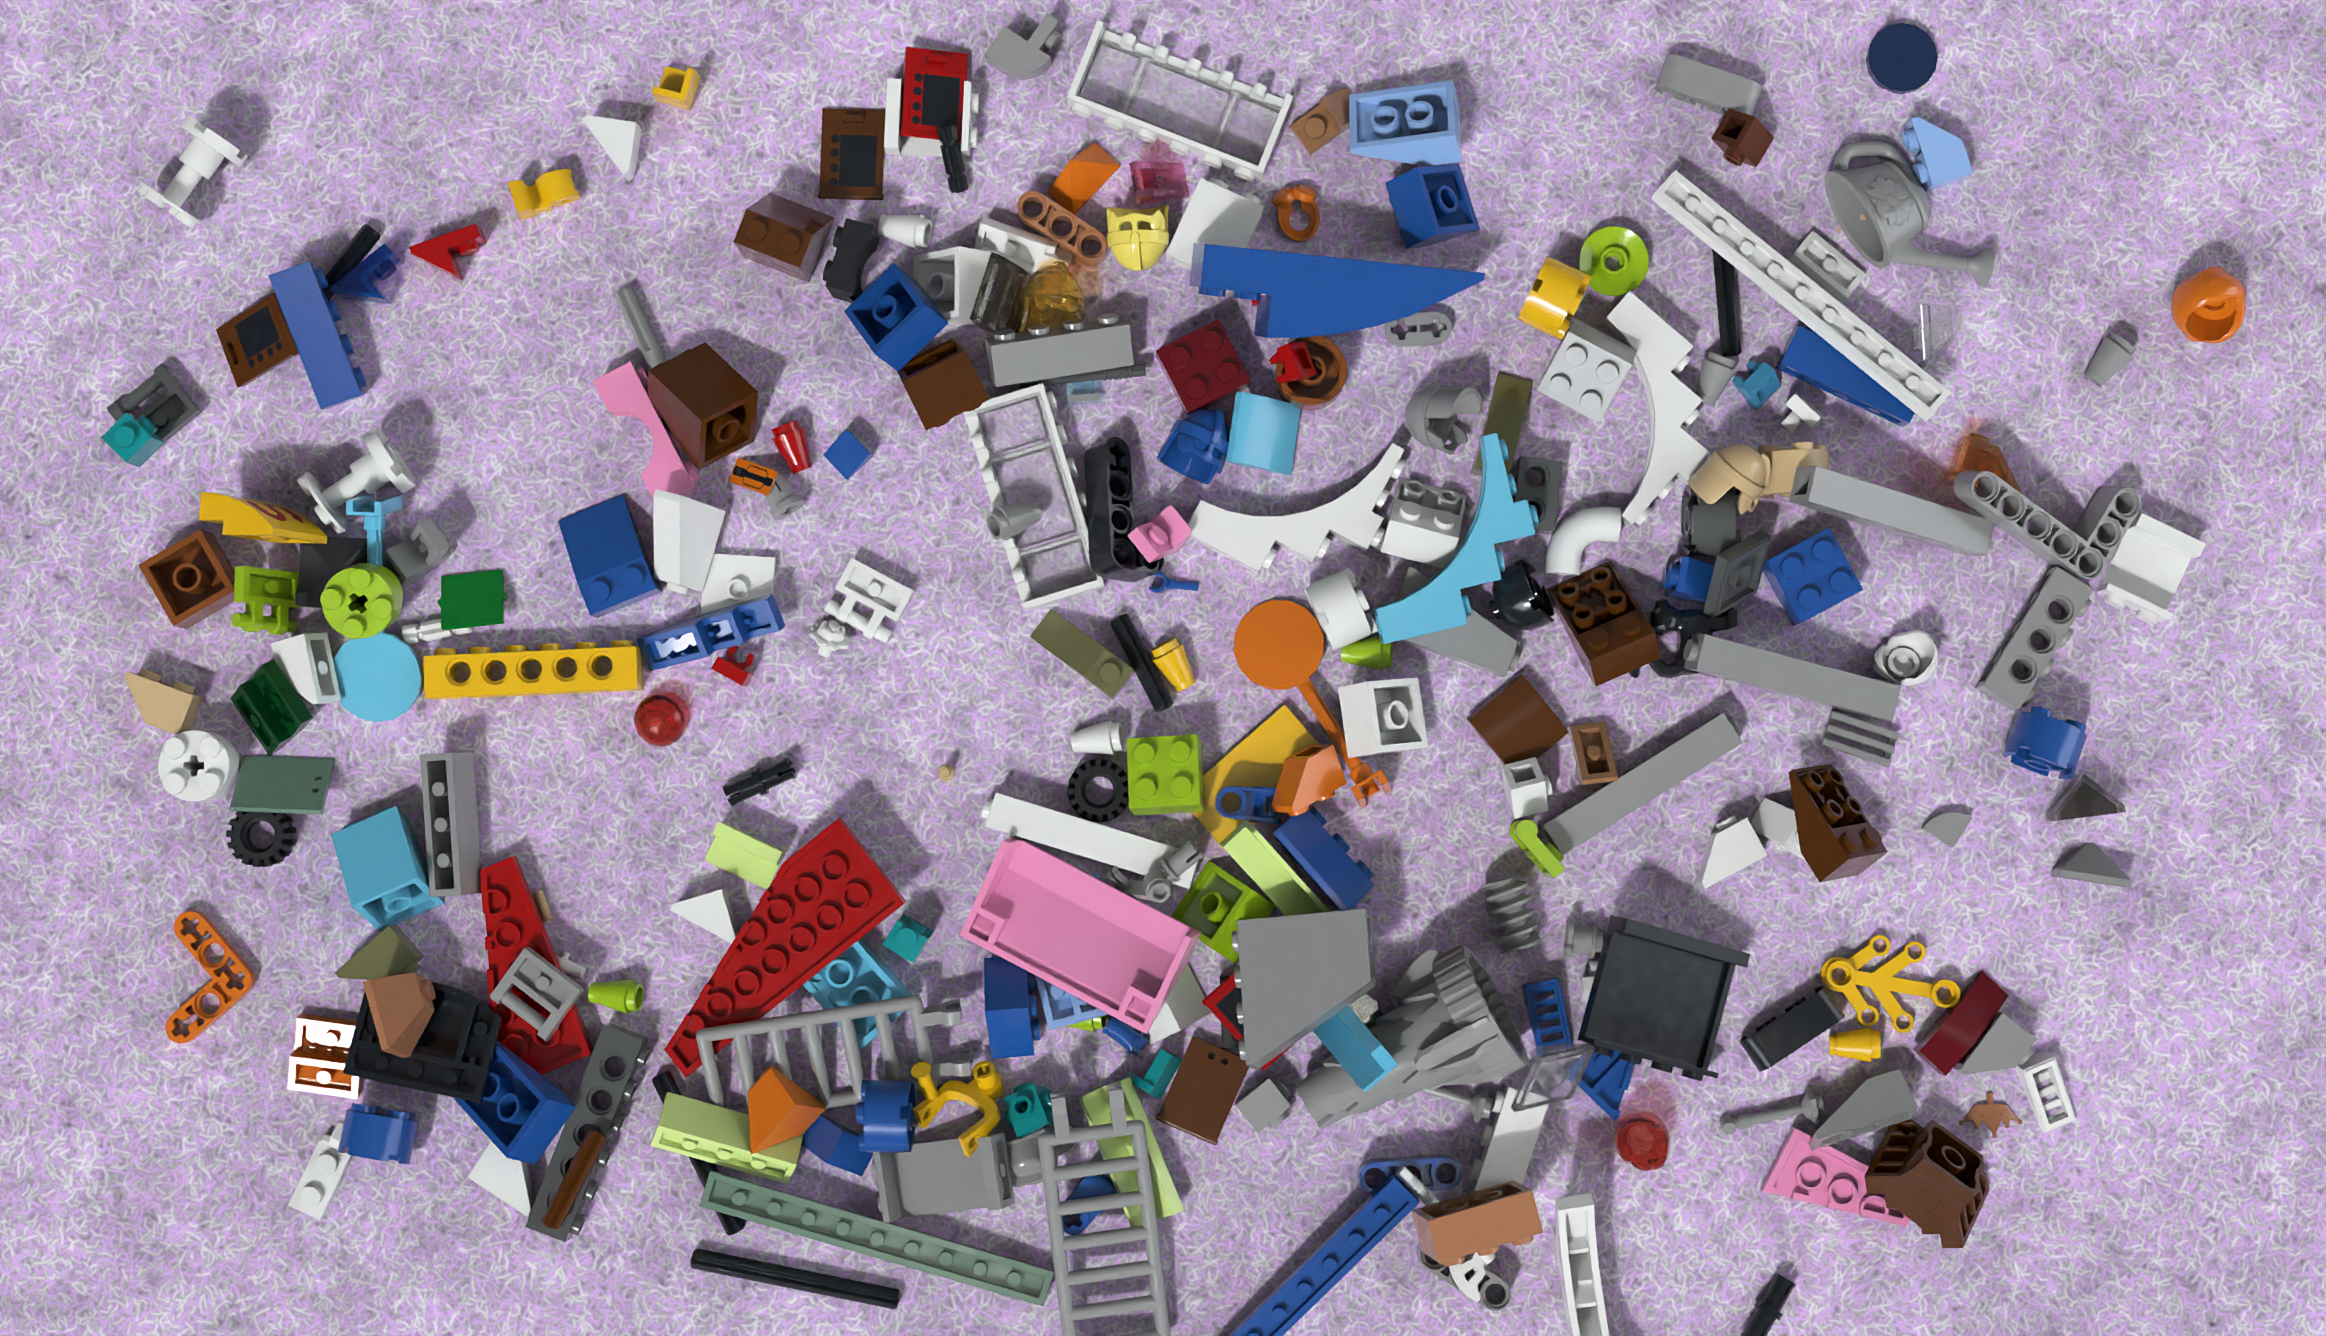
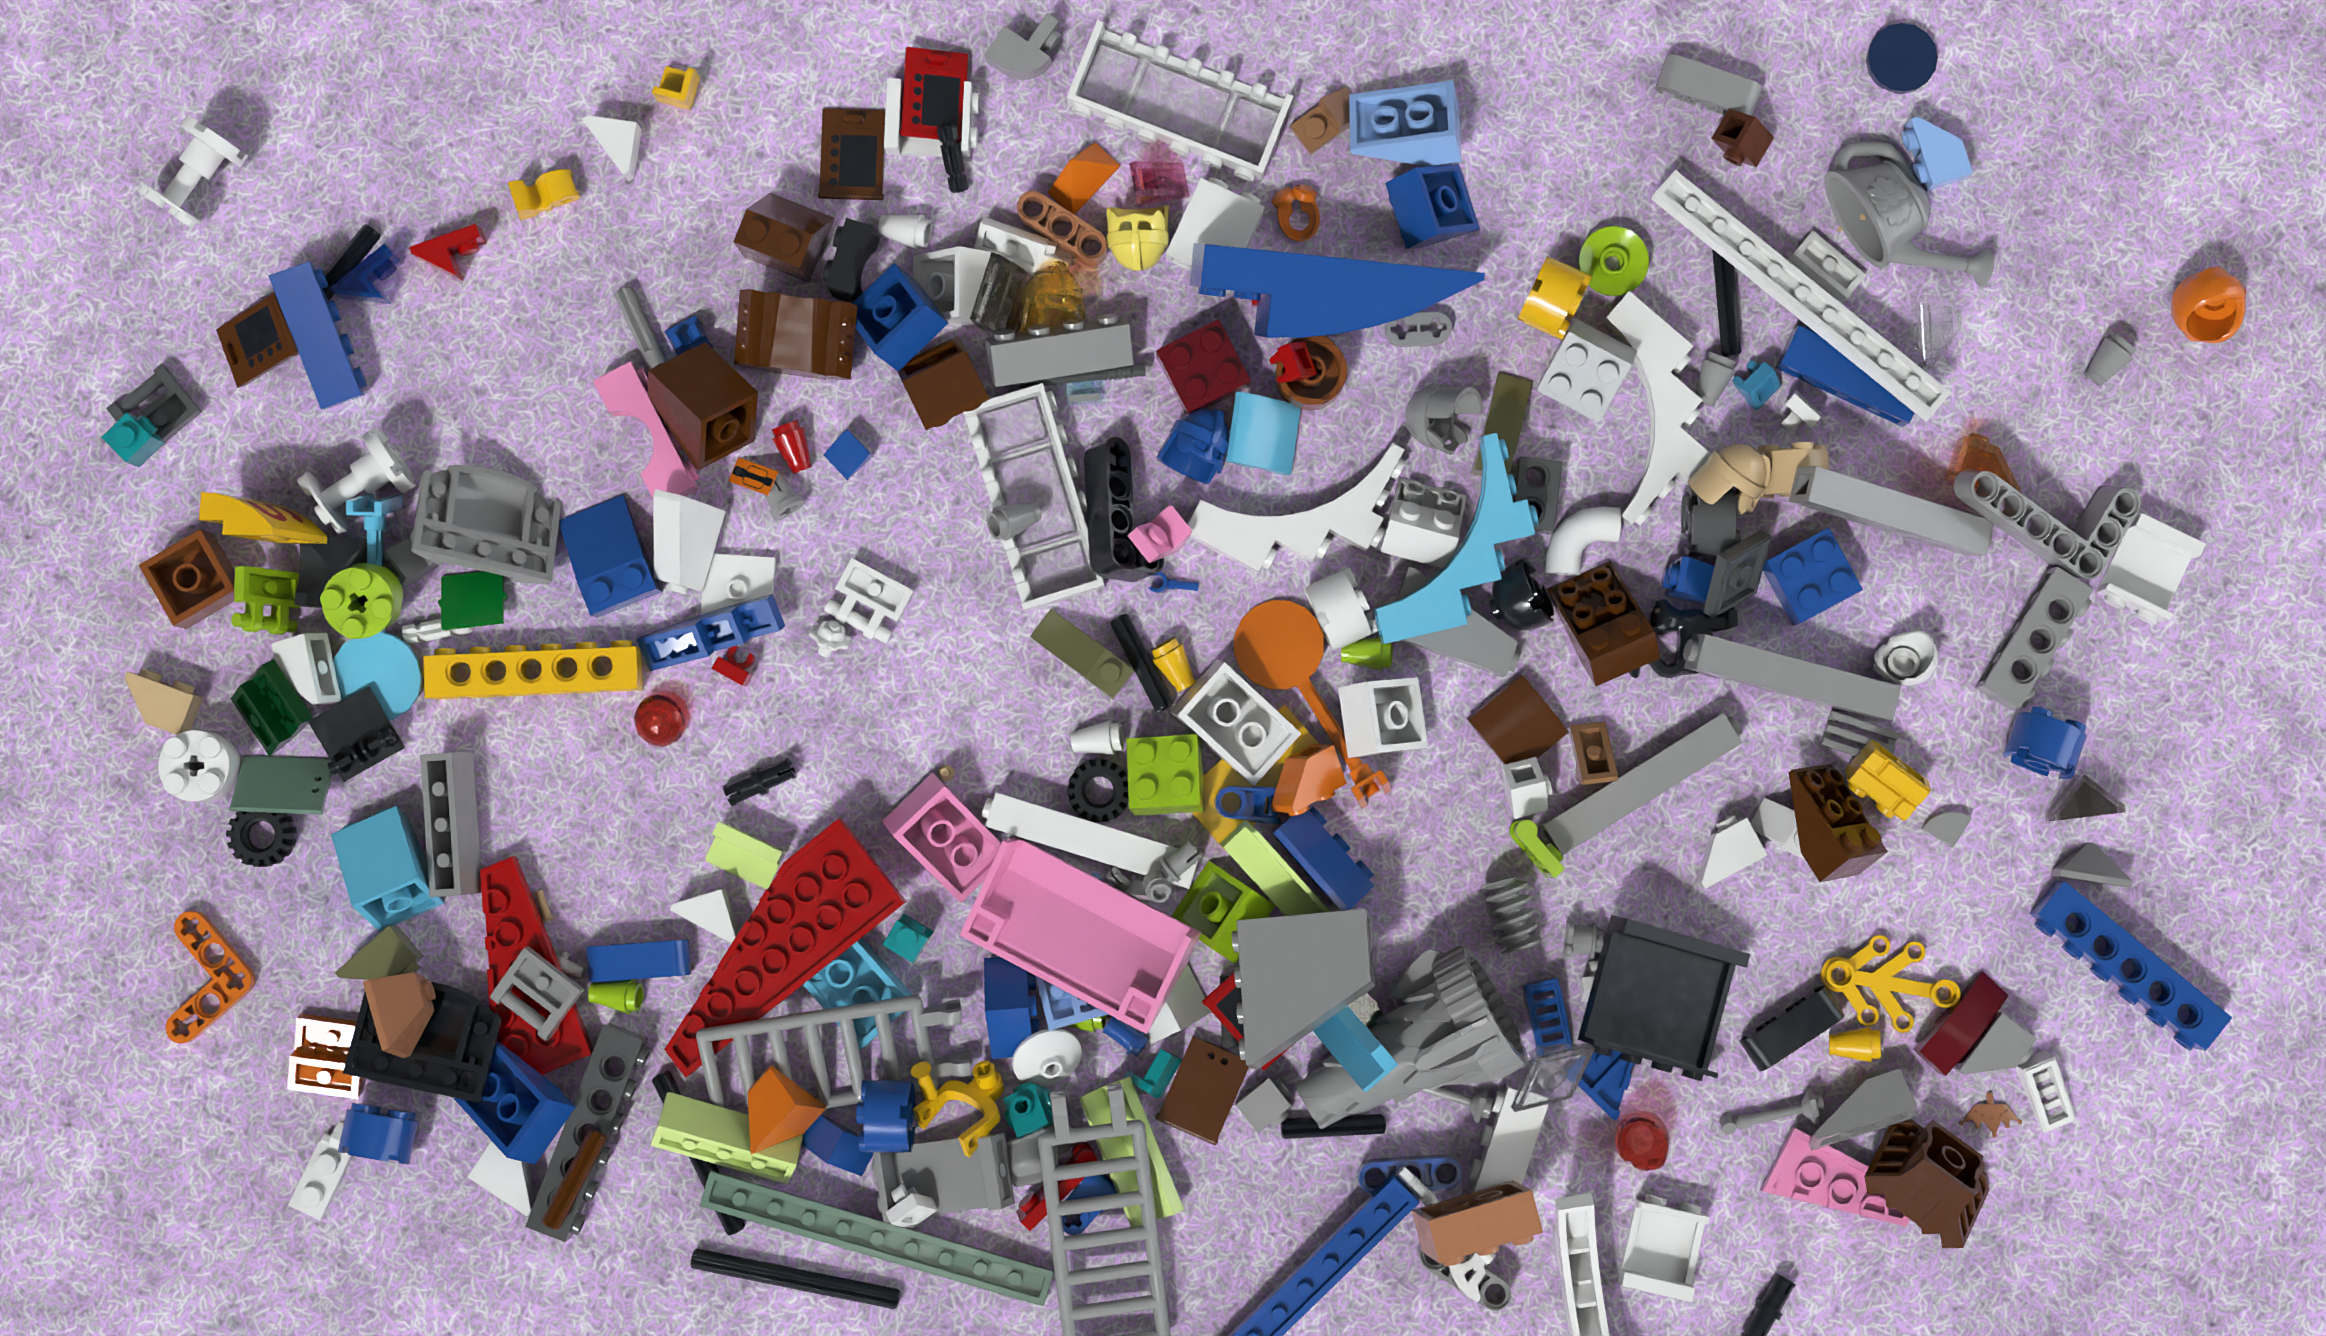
(356, 734): none -> black hinge
(486, 523): none -> light grey slope
(638, 960): none -> blue beam
(687, 335): none -> blue tile
(795, 335): none -> reddish brown slope
(910, 1207): none -> white tile
(944, 837): none -> bright pink slope
(1033, 1205): none -> red plate
(1047, 1057): none -> white dish
(1235, 722): none -> white slope
(1346, 1126): none -> black axle
(1662, 1247): none -> white panel
(1887, 781): none -> yellow brick
(2205, 1017): none -> blue brick

